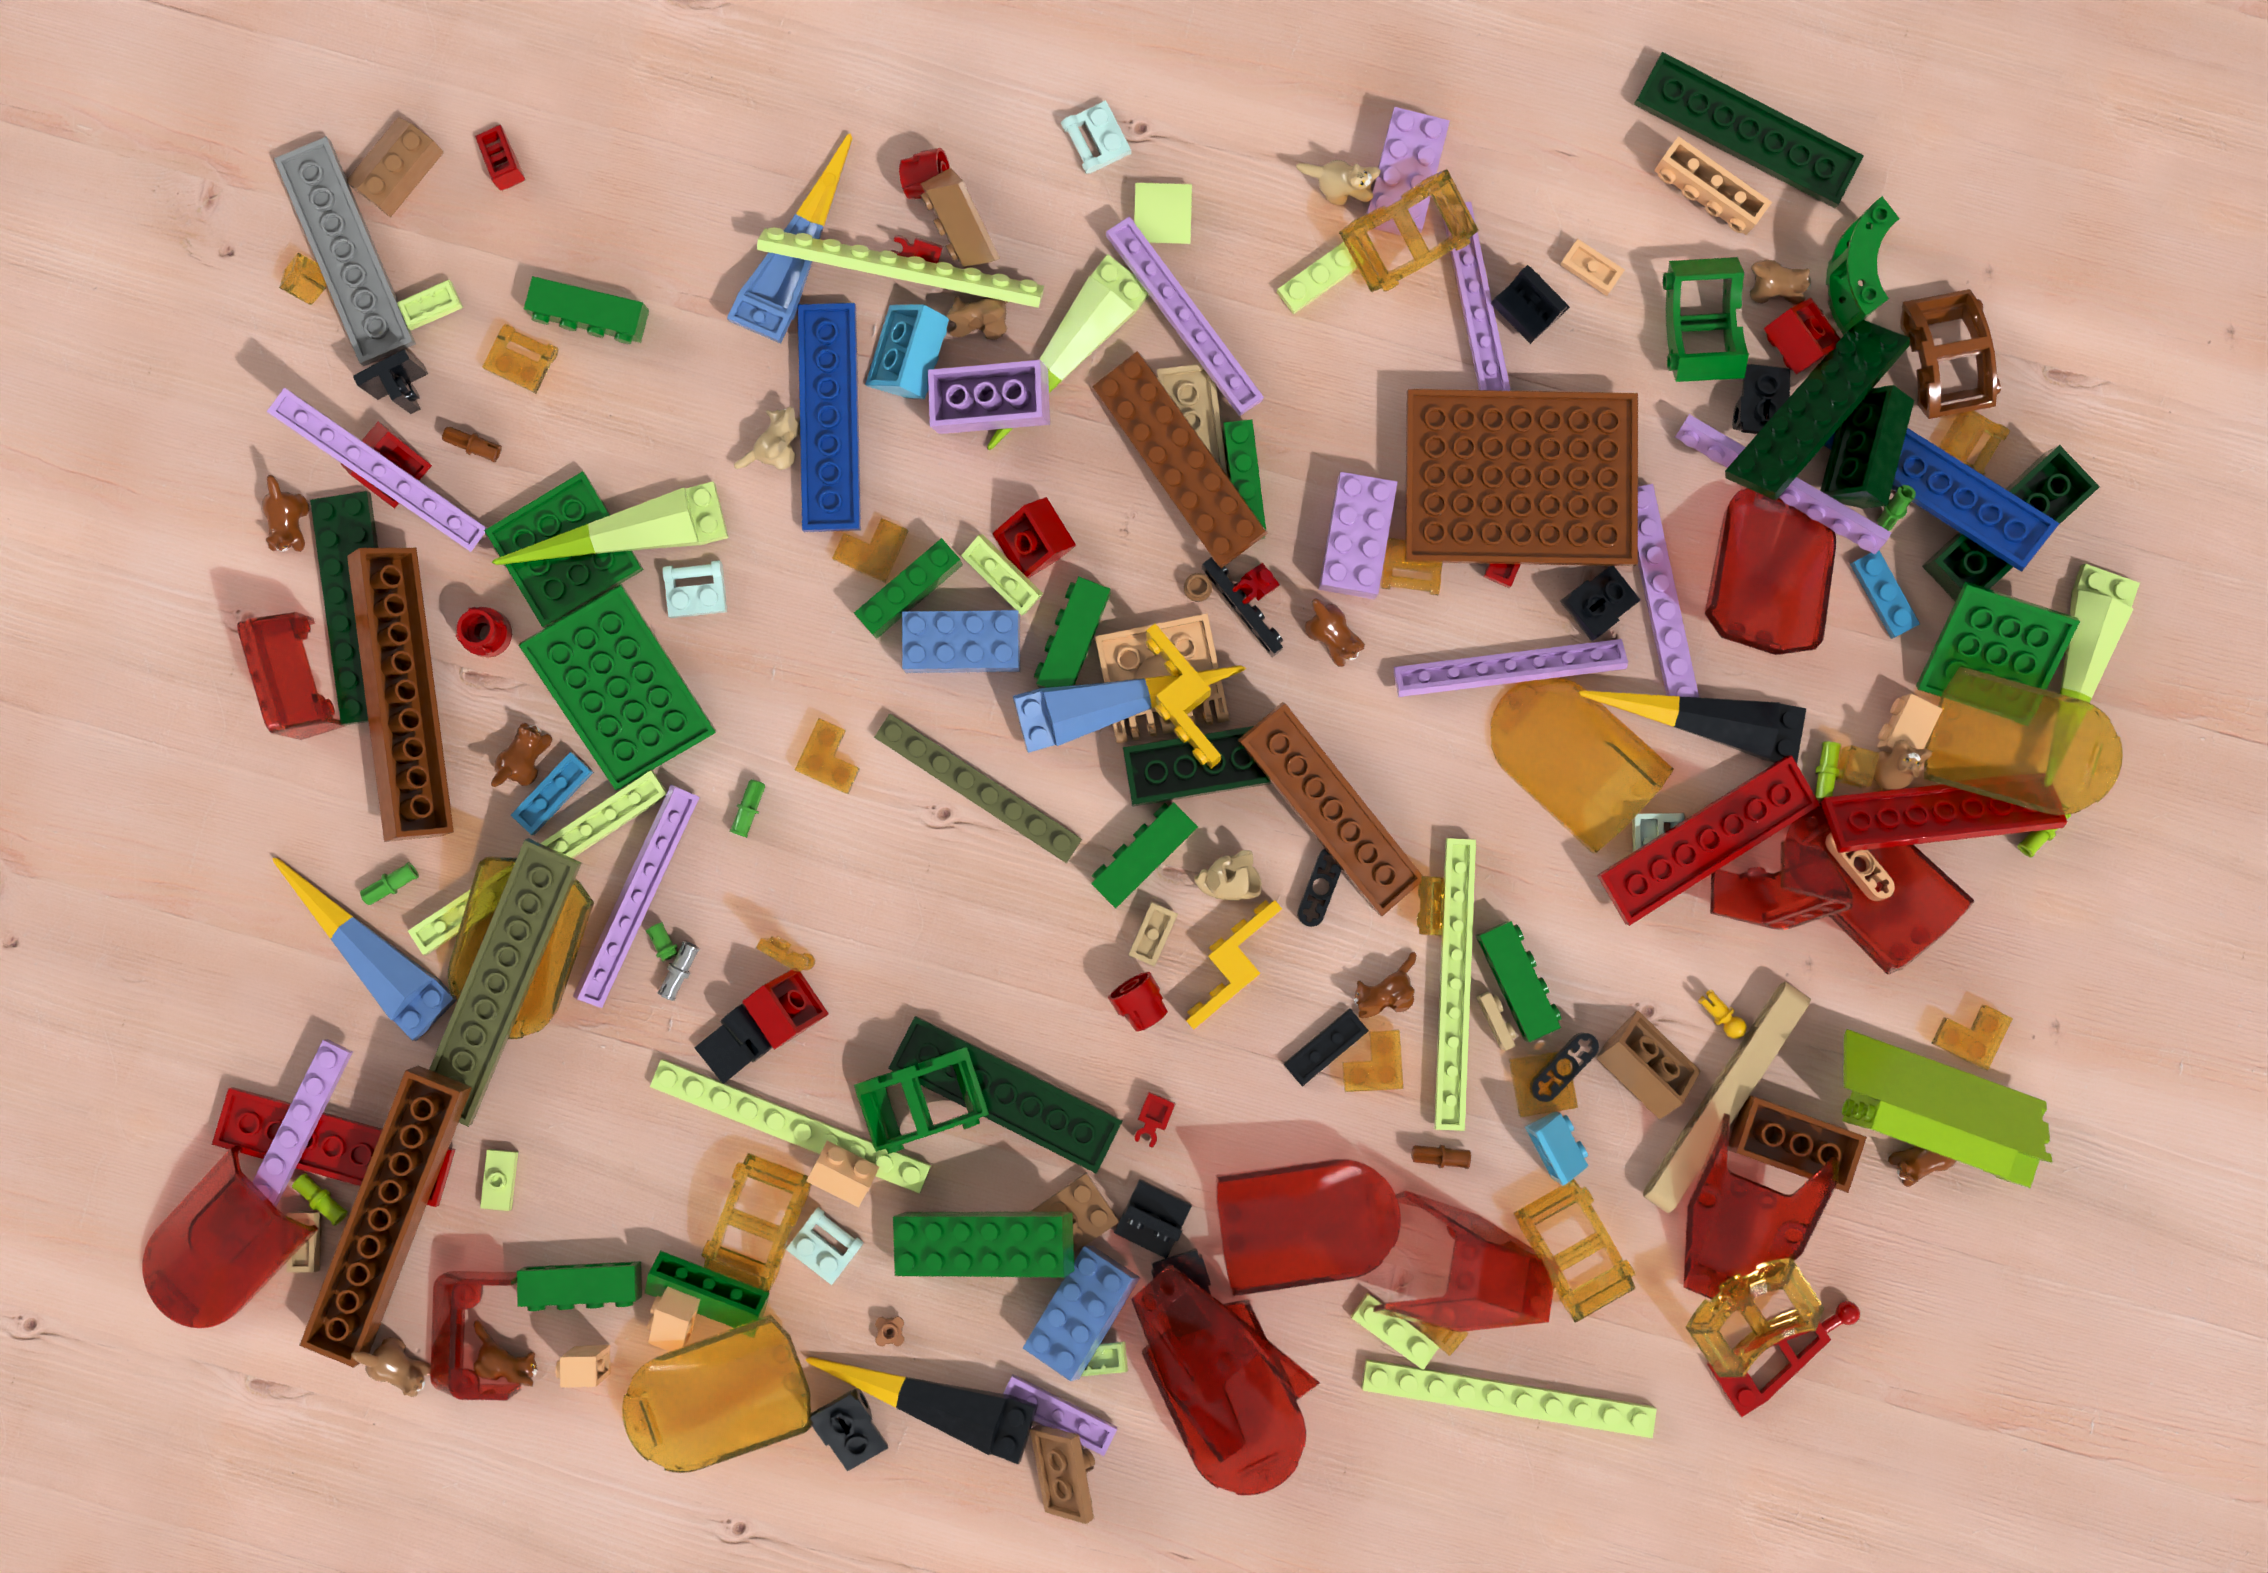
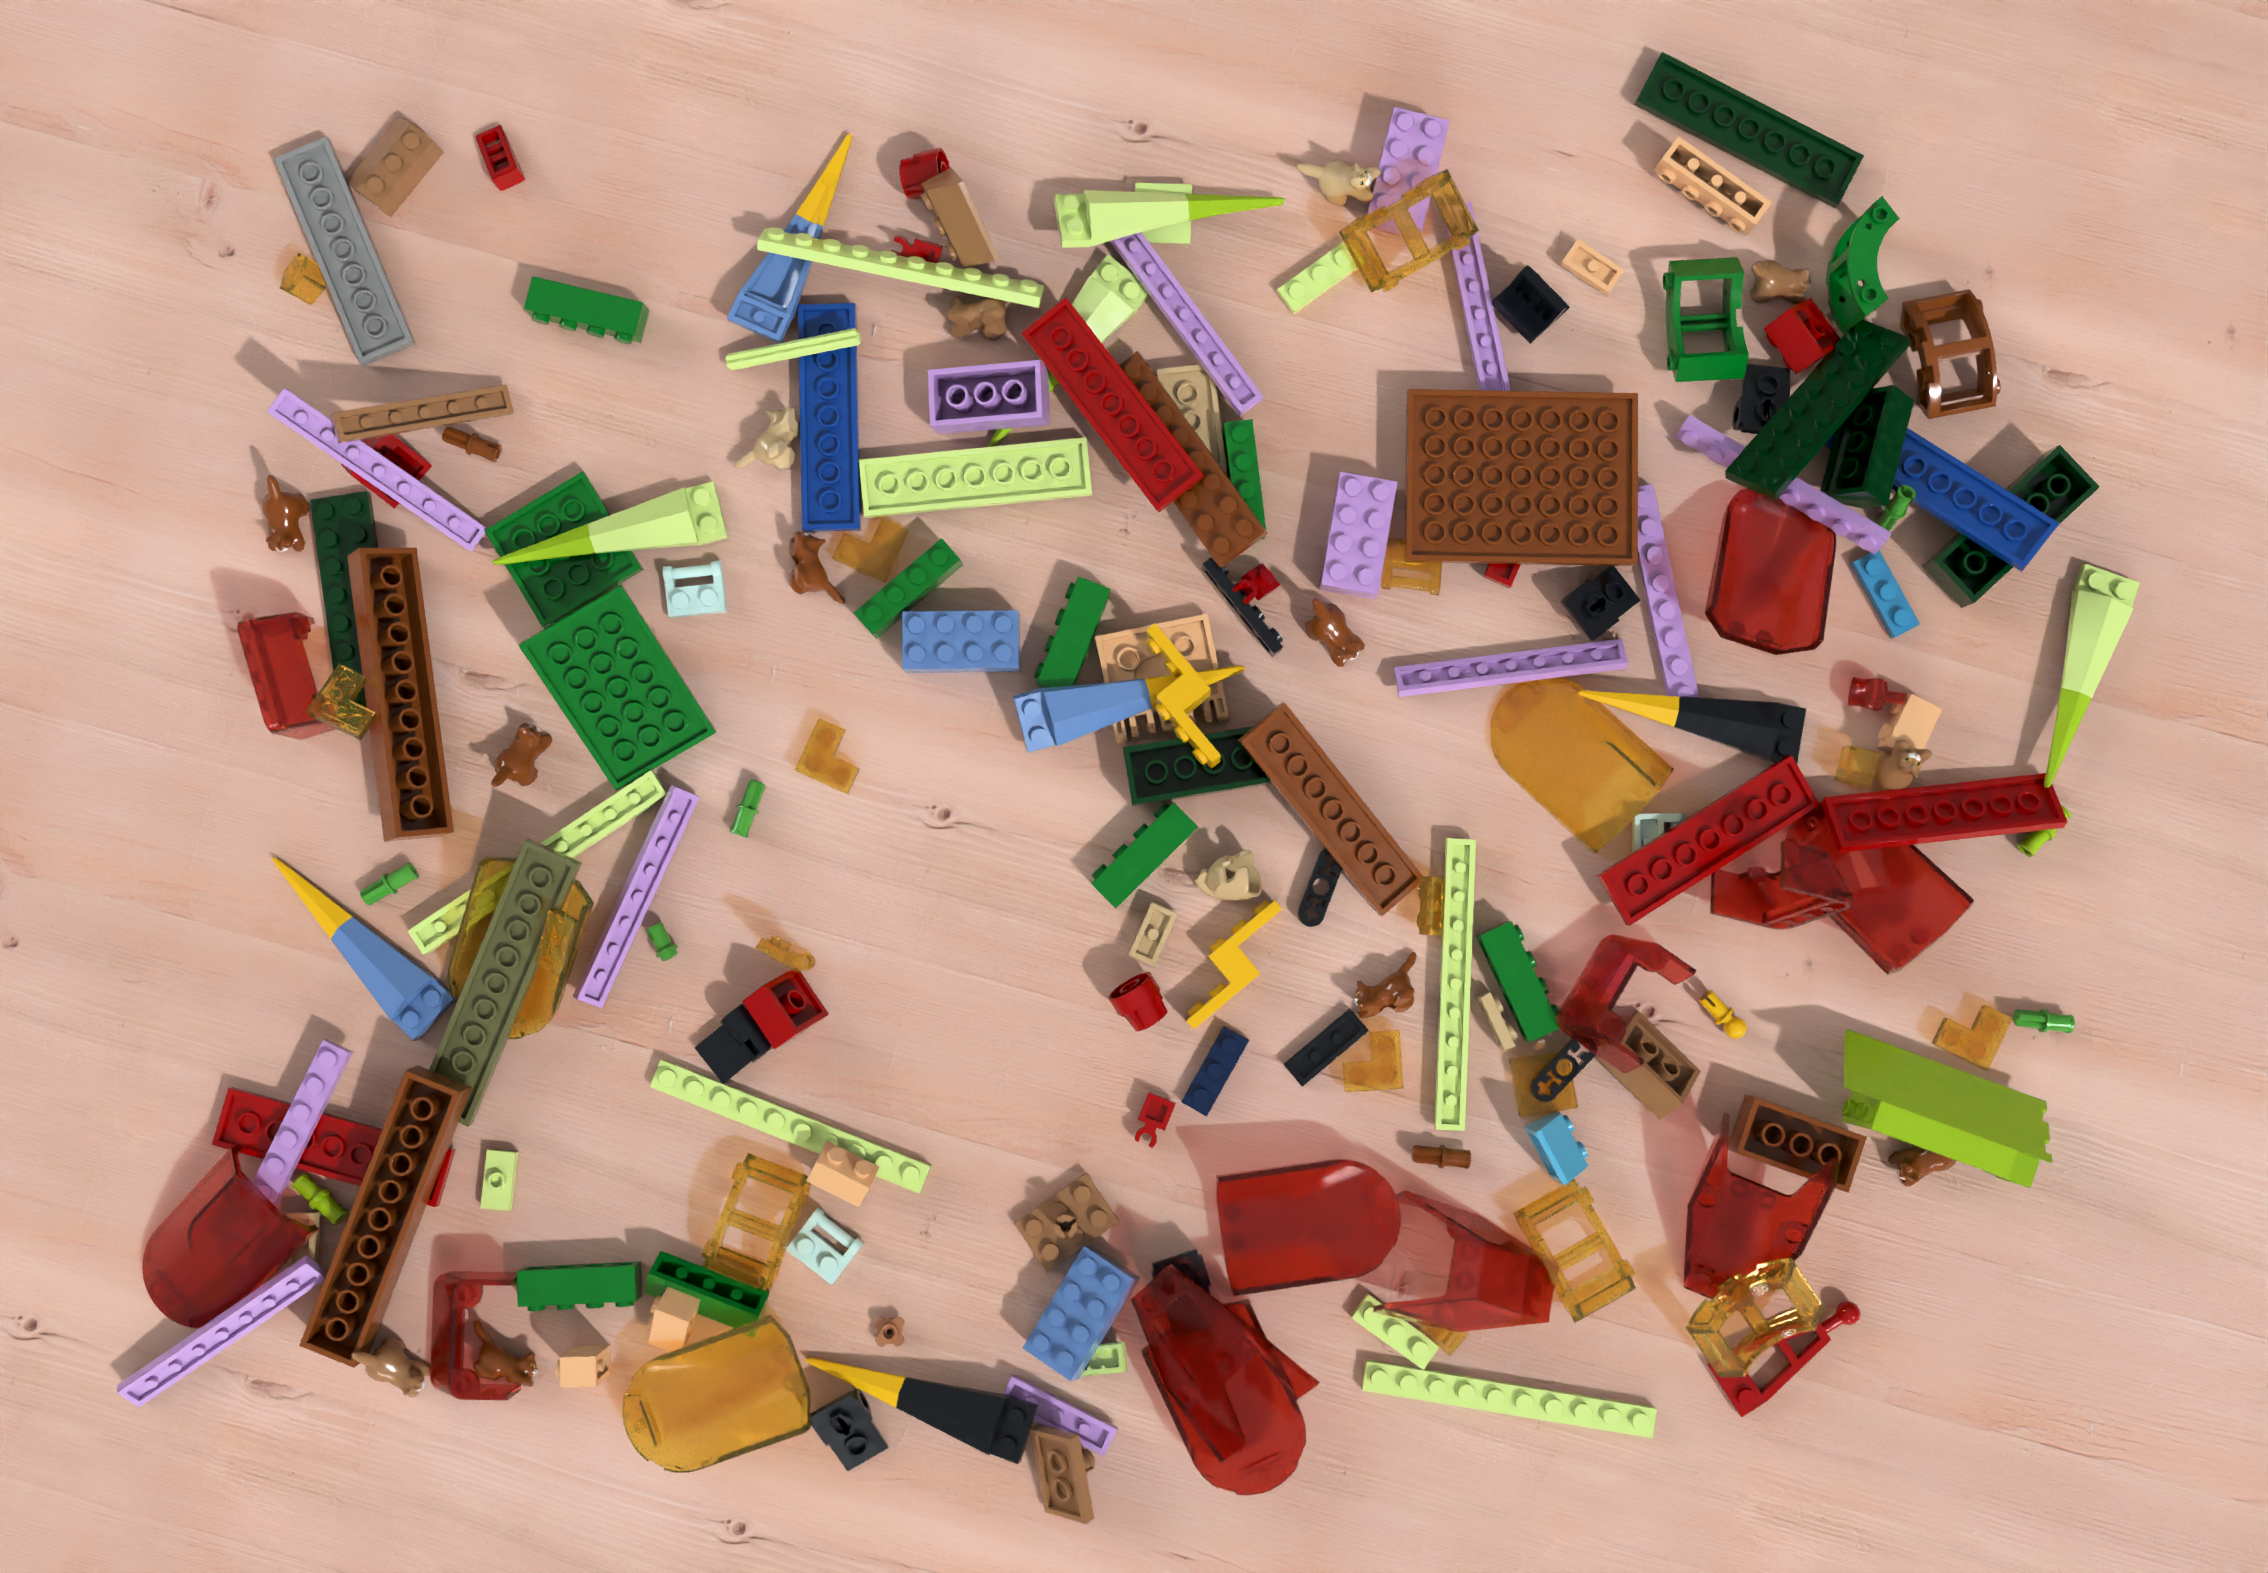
(222, 1331): none -> lavender plate
(336, 706): none -> clear yellow plate
(394, 378): black bracket -> none
(421, 413): none -> medium nougat plate
(430, 305): yellowish green plate -> none
(471, 624): red piece -> none
(515, 366): clear yellow plate -> none
(552, 793): dark azure plate -> none
(556, 940): none -> clear yellow plate
(678, 970): light grey pin -> none
(793, 349): none -> yellowish green axle
(809, 572): none -> dark orange animal
(880, 1115): green window -> none
(907, 350): medium azure slope -> none
(975, 477): none -> yellowish green plate
(978, 788): olive plate -> none
(983, 1244): green brick -> none
(1002, 574): yellowish green plate -> none
(1014, 1097): dark green plate -> none
(1034, 537): red slope -> none
(1104, 132): light aqua plate -> none
(1110, 215): none -> yellowish green plate
(1112, 405): none -> red plate
(1153, 1218): black bracket -> none
(1198, 587): medium nougat plate -> none
(1215, 1071): none -> dark blue plate
(1589, 1006): none -> clear red windscreen
(1726, 1096): tan beam -> none
(1827, 770): lime pin -> none
(1872, 865): light nougat beam -> none
(1873, 694): none -> clear red piece
(1966, 433): clear yellow plate -> none
(1998, 638): green plate -> none
(2022, 744): clear yellow windscreen -> none
(2043, 1020): none -> bright green axle

